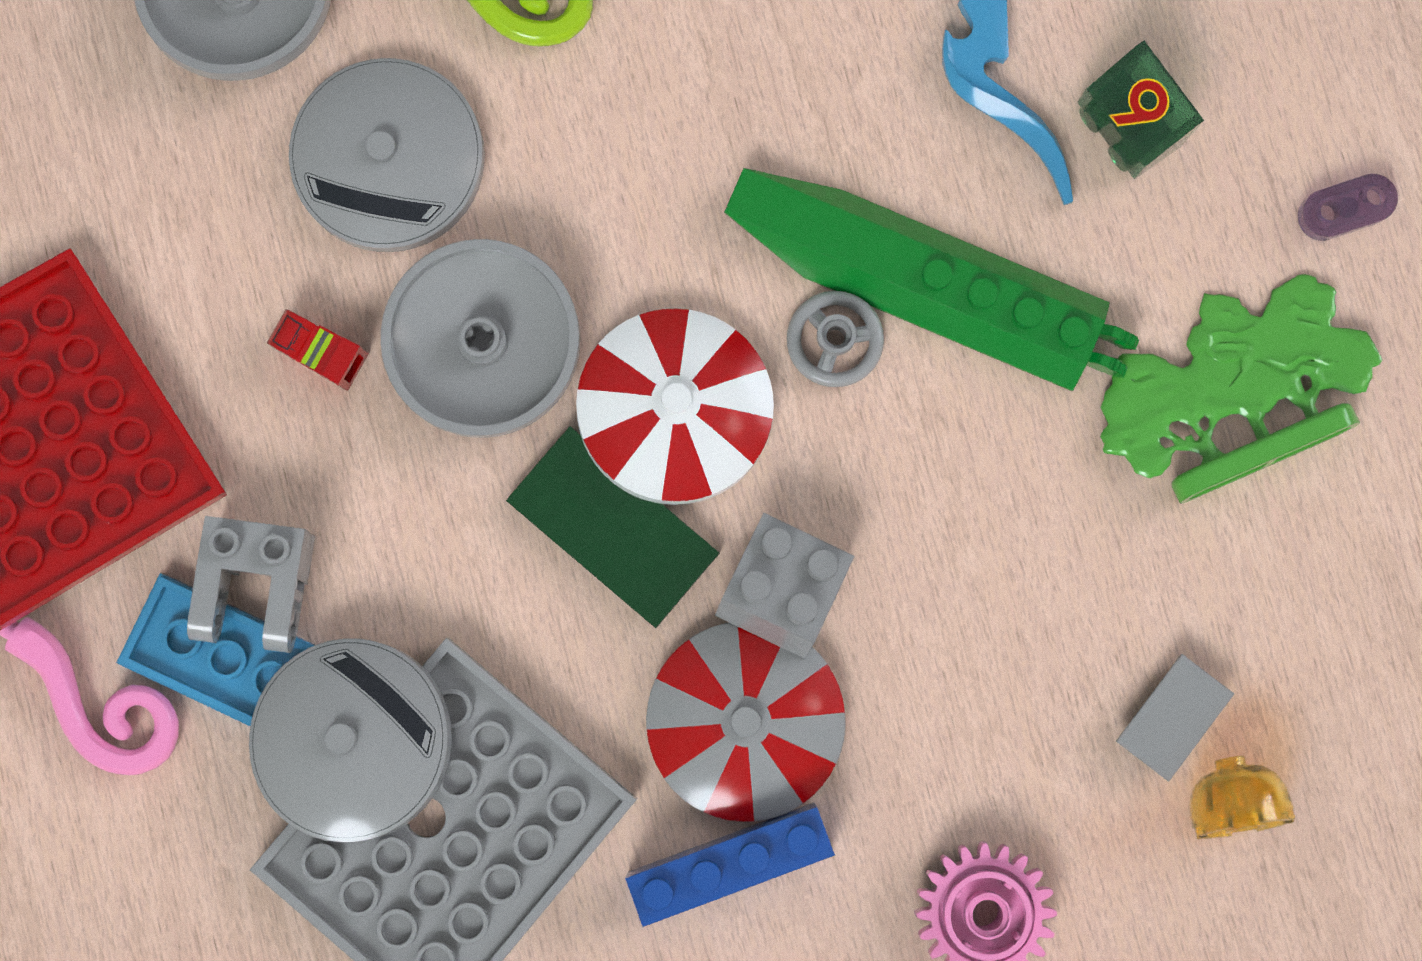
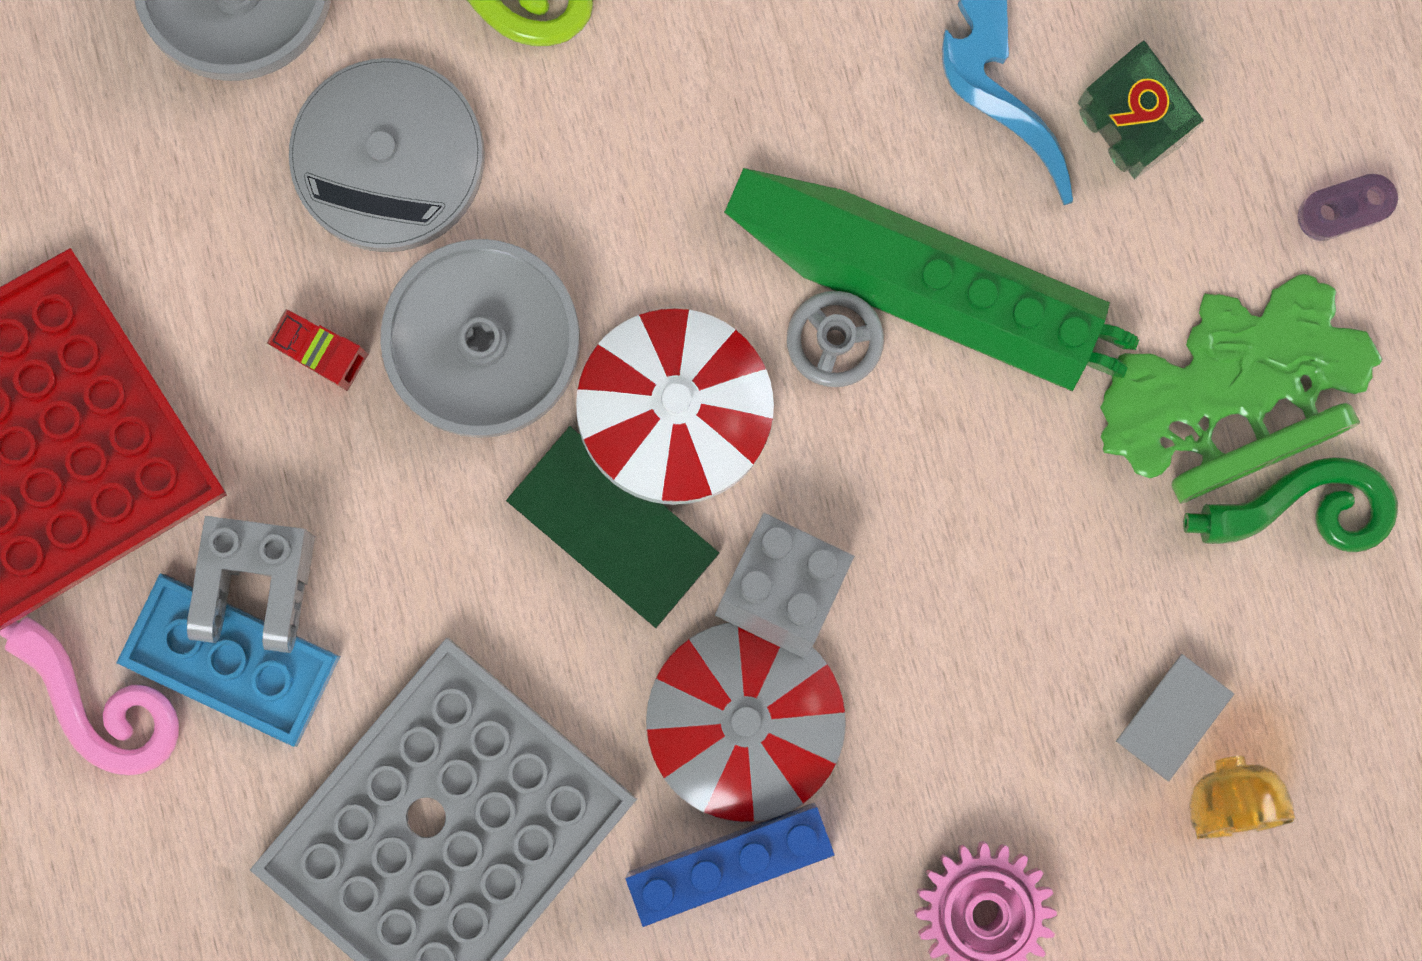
(350, 740): light grey dish -> none
(1241, 521): none -> green plant

